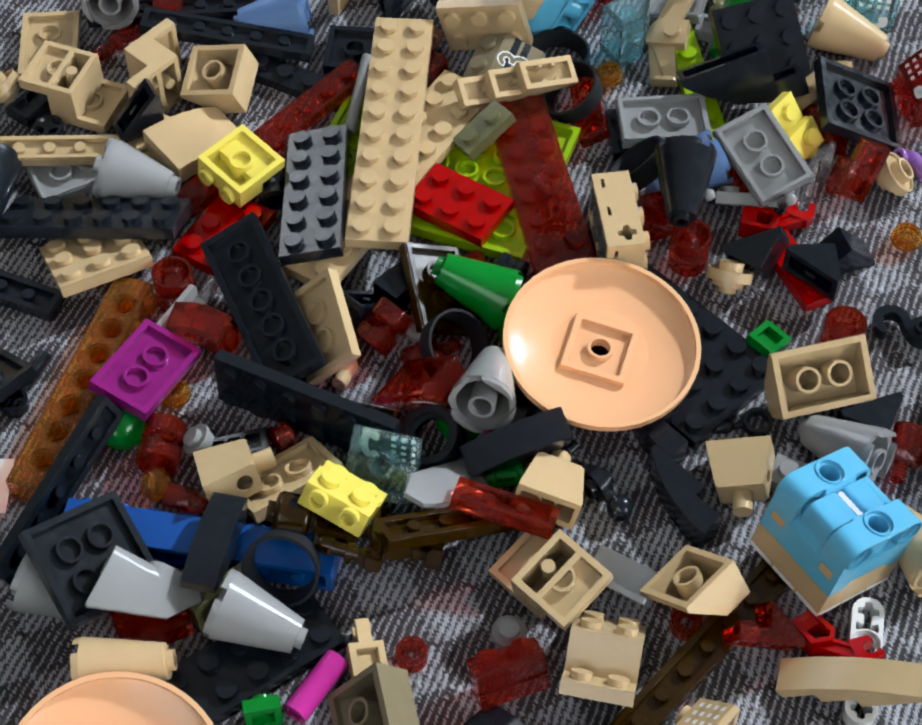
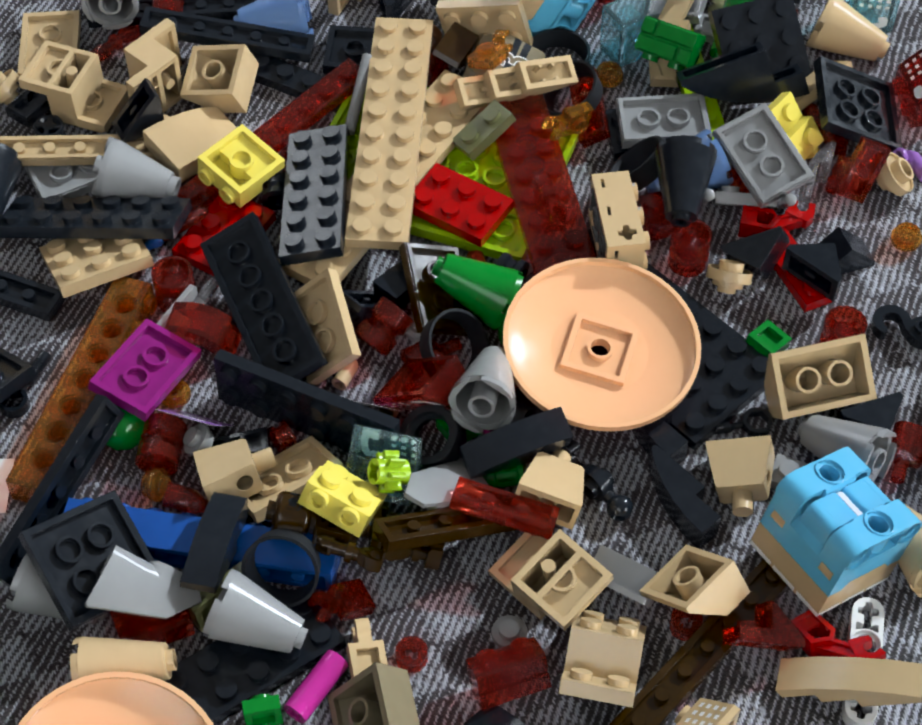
(193, 218): none -> clear red piece
(194, 417): none -> medium lavender sticker
(346, 599): none -> clear red plate
(388, 471): none -> lime gear
(456, 46): none -> dark brown slope
(491, 54): none -> clear orange plate
(571, 121): none -> clear orange plate
(670, 43): none -> green brick

